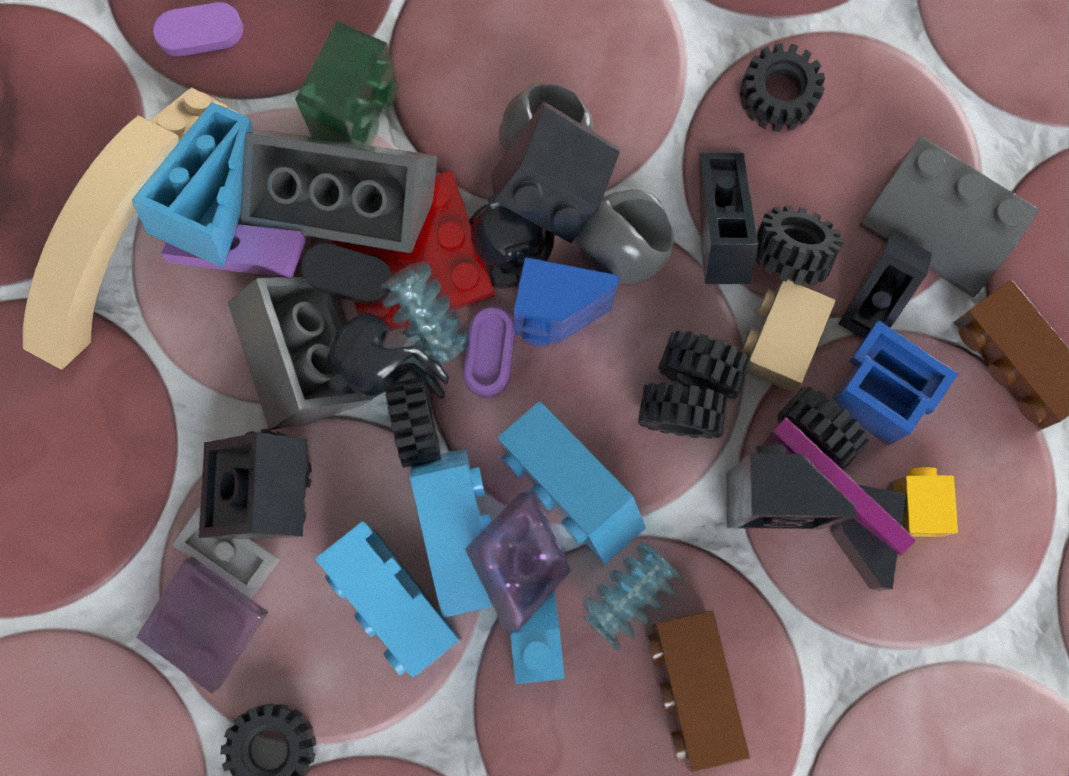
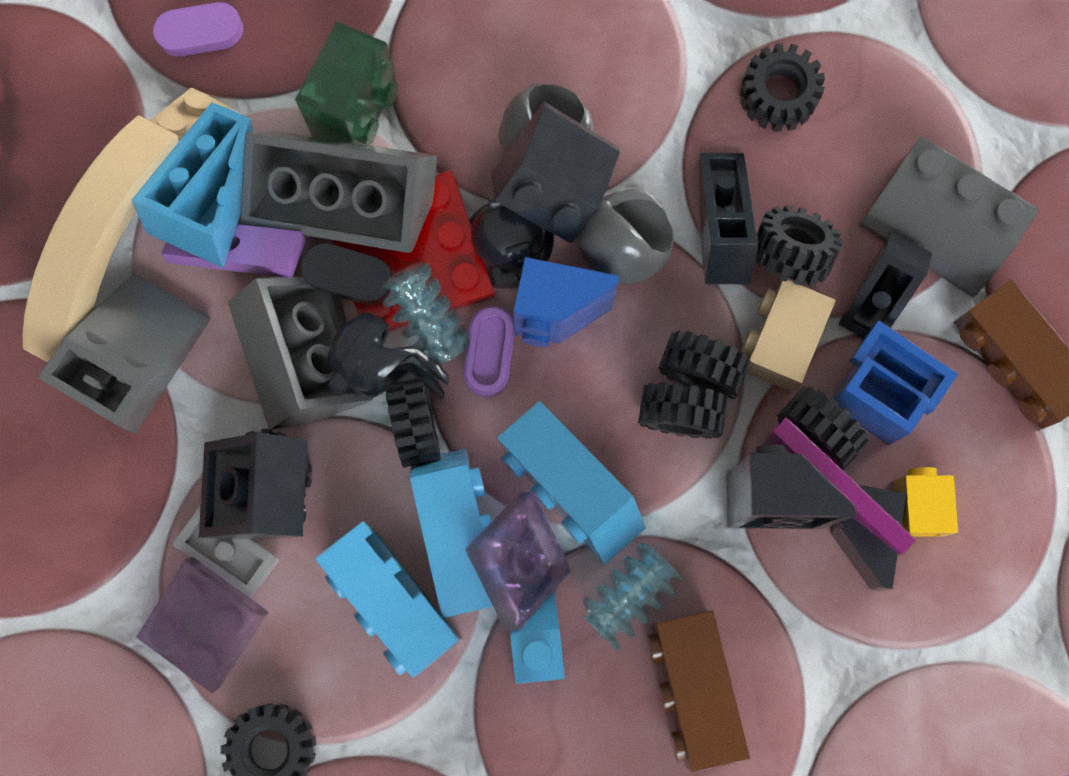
(126, 352): none -> dark grey slope

